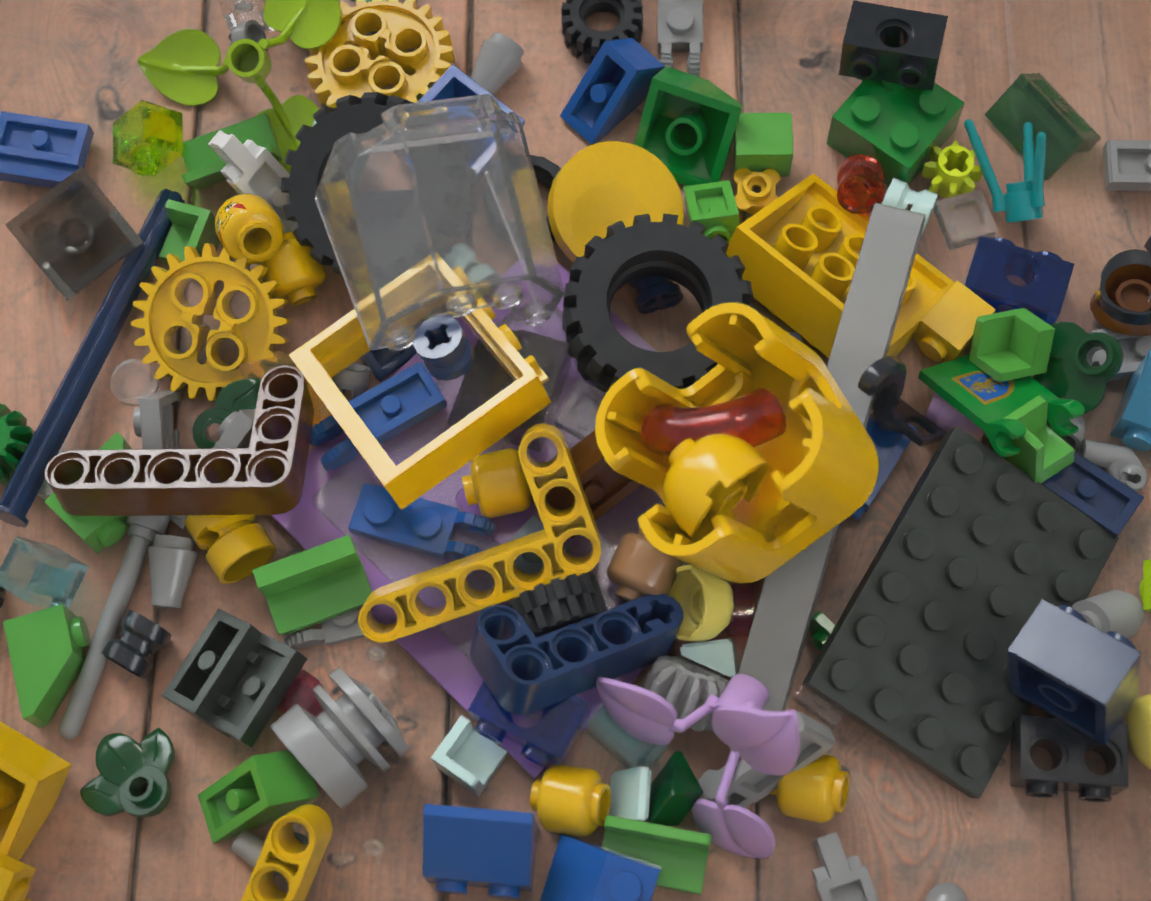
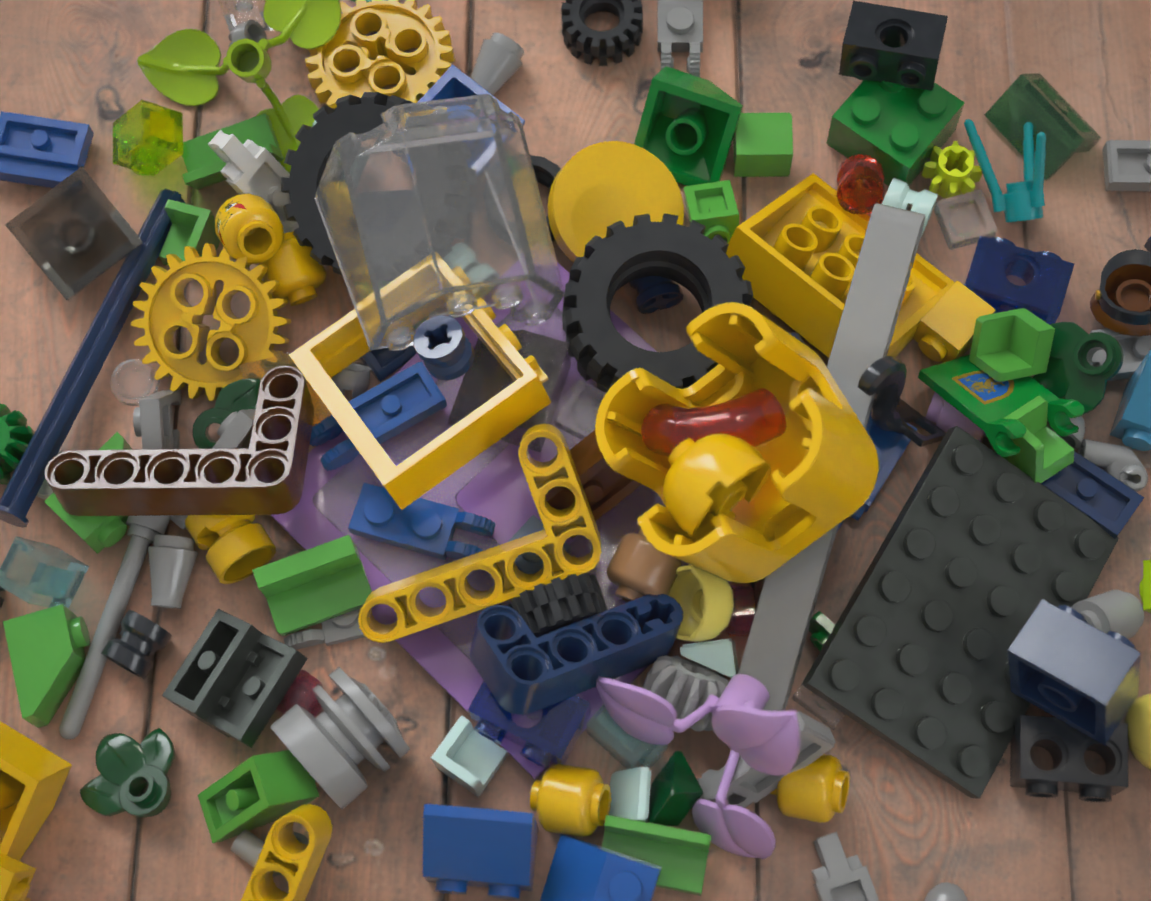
(497, 484): yellow head -> none
(611, 88): blue slope -> none
(746, 180): yellow plate -> none

